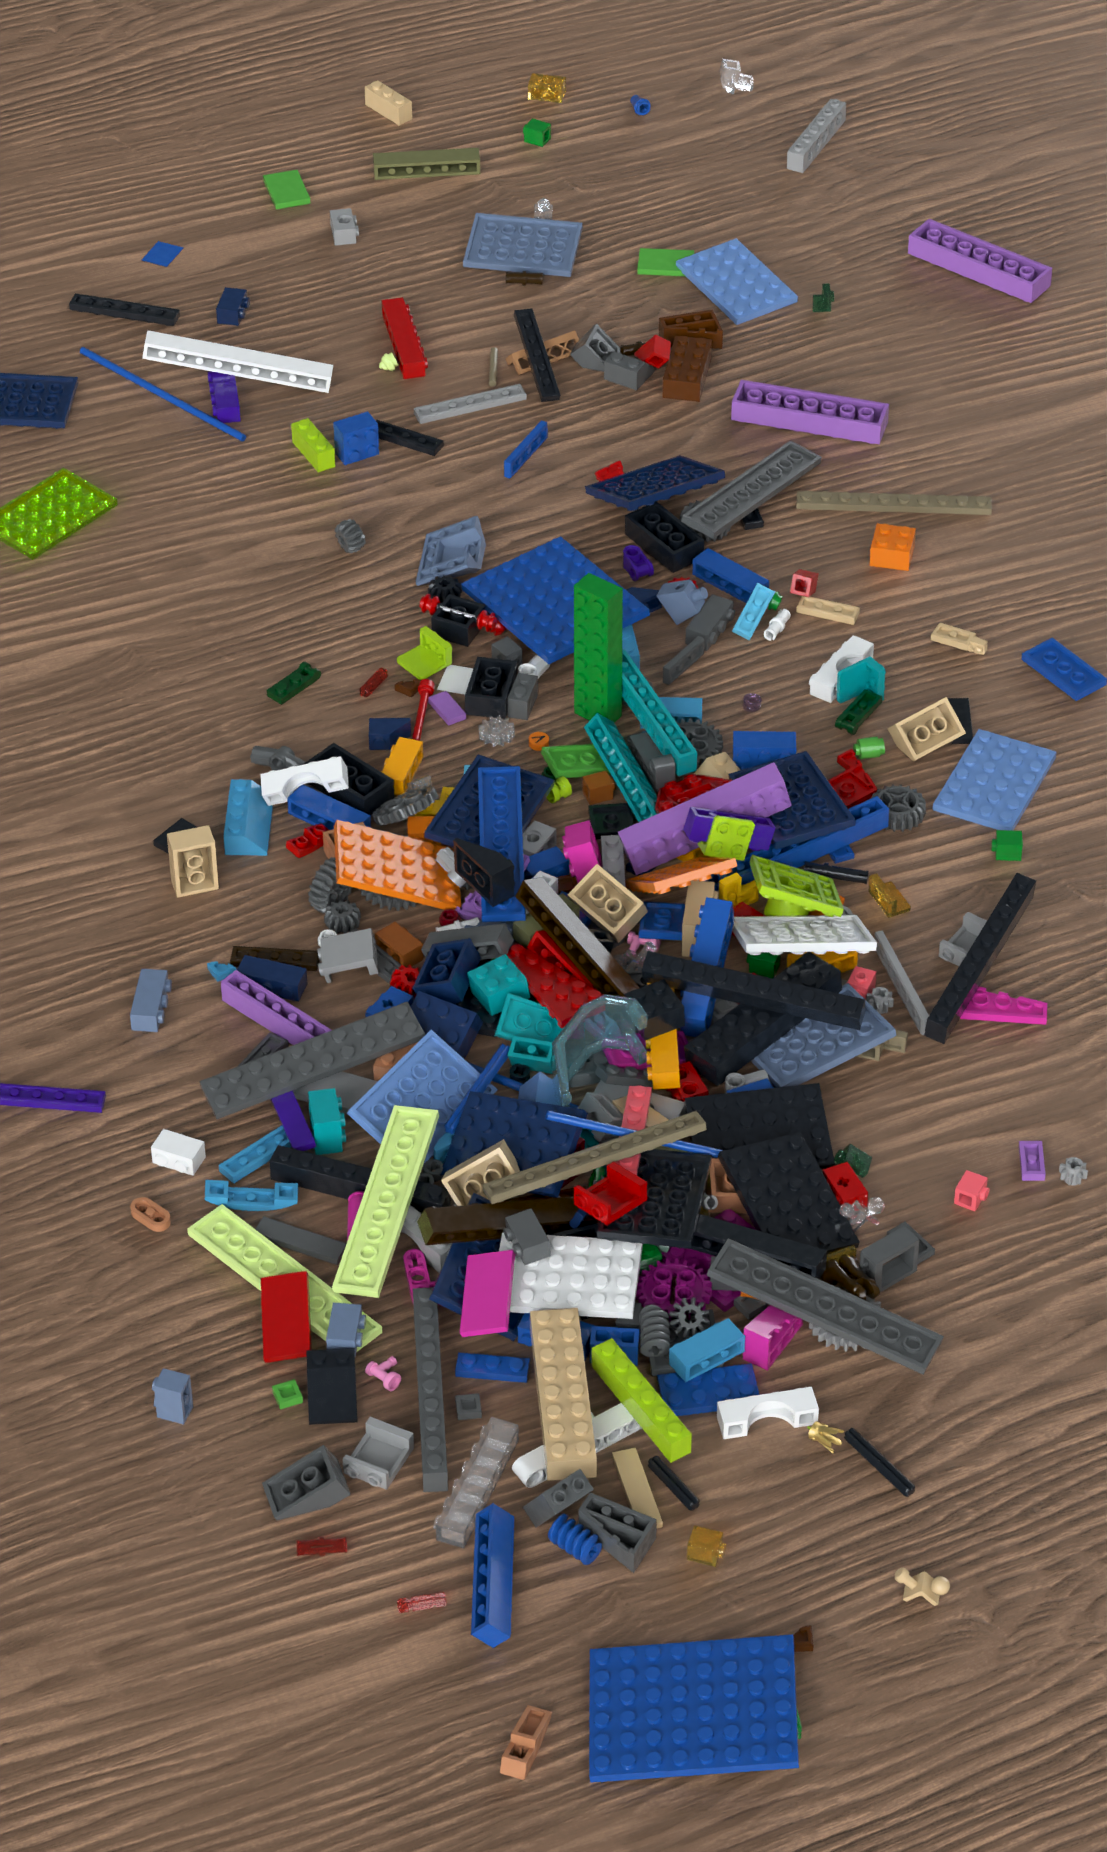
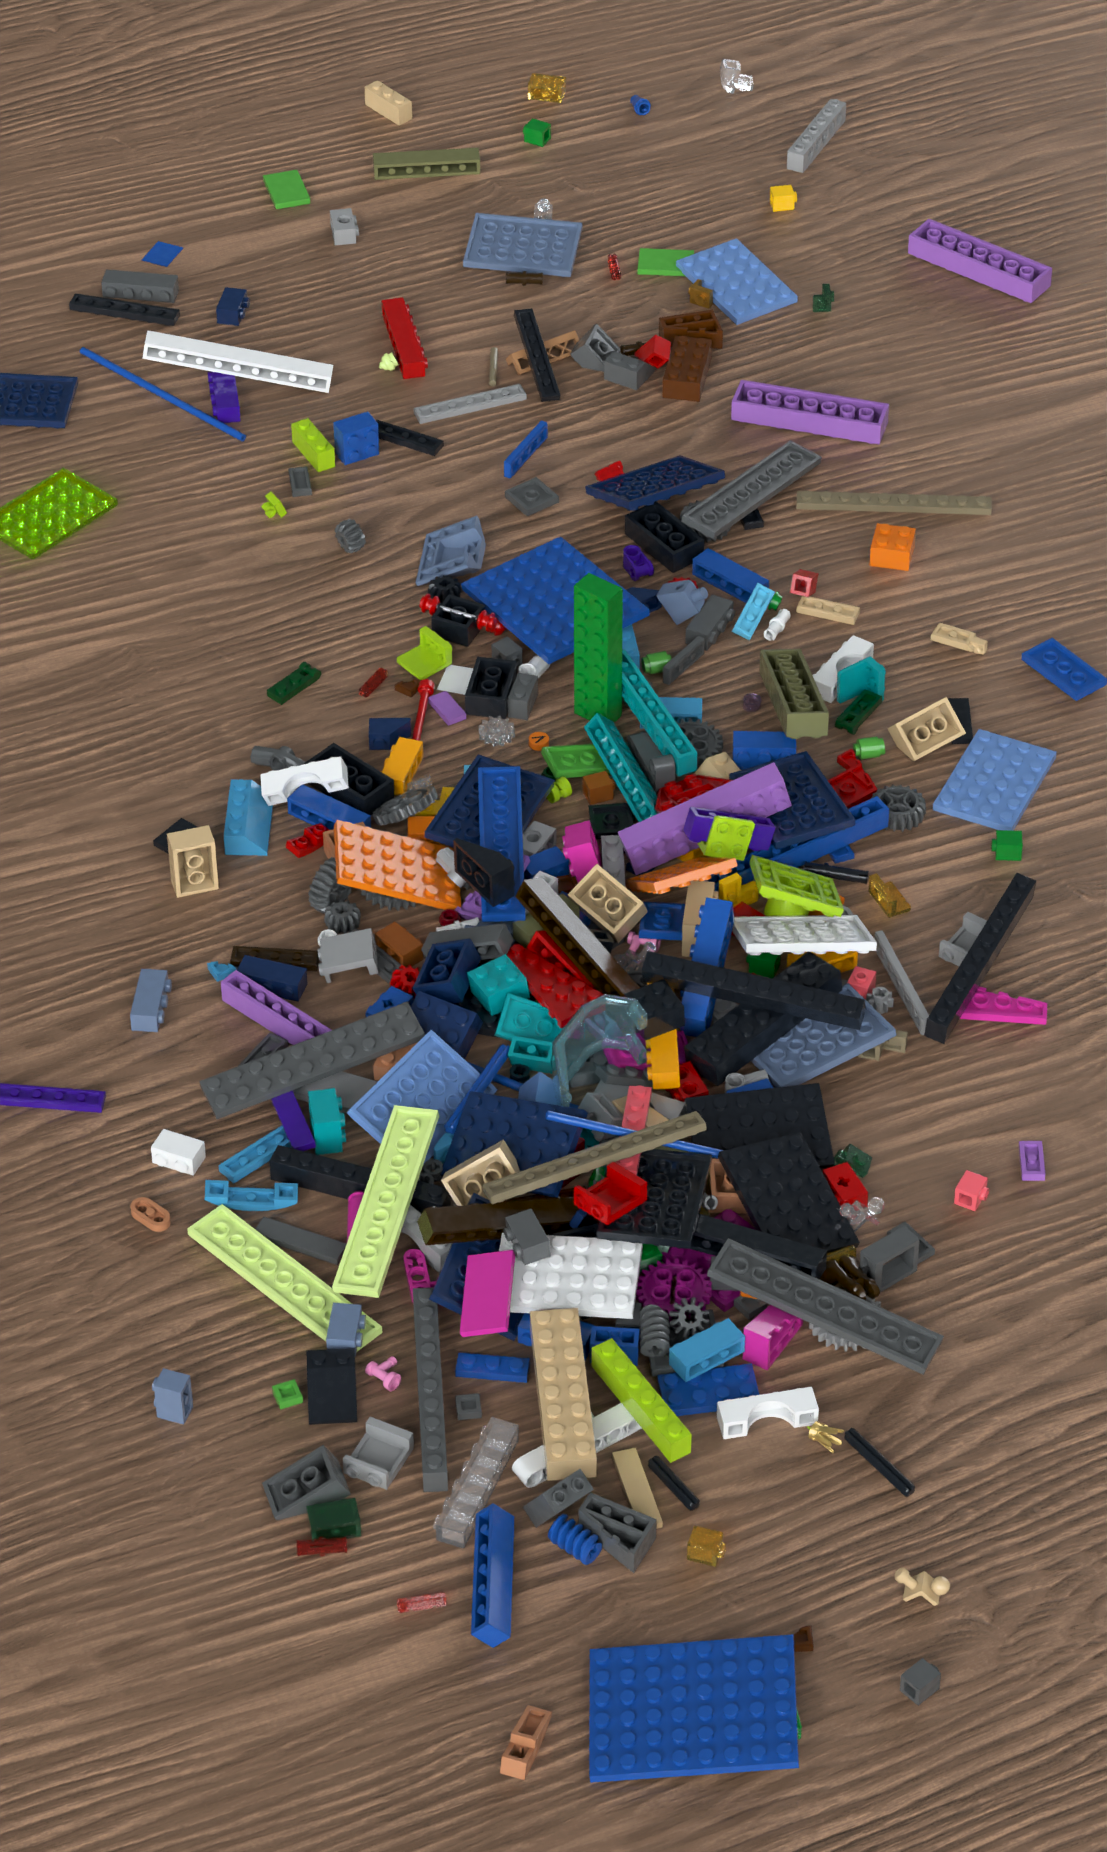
(140, 286): none -> dark grey brick
(273, 506): none -> lime tile
(285, 1316): red tile -> none
(300, 481): none -> dark grey tile
(334, 1519): none -> clear green brick
(531, 496): none -> dark grey plate
(614, 267): none -> clear red axle
(655, 662): none -> bright green brick
(700, 295): none -> pearl gold bracket
(782, 198): none -> yellow brick
(794, 693): none -> olive brick
(920, 1681): none -> dark grey brick
(1073, 1171): light grey gear -> none

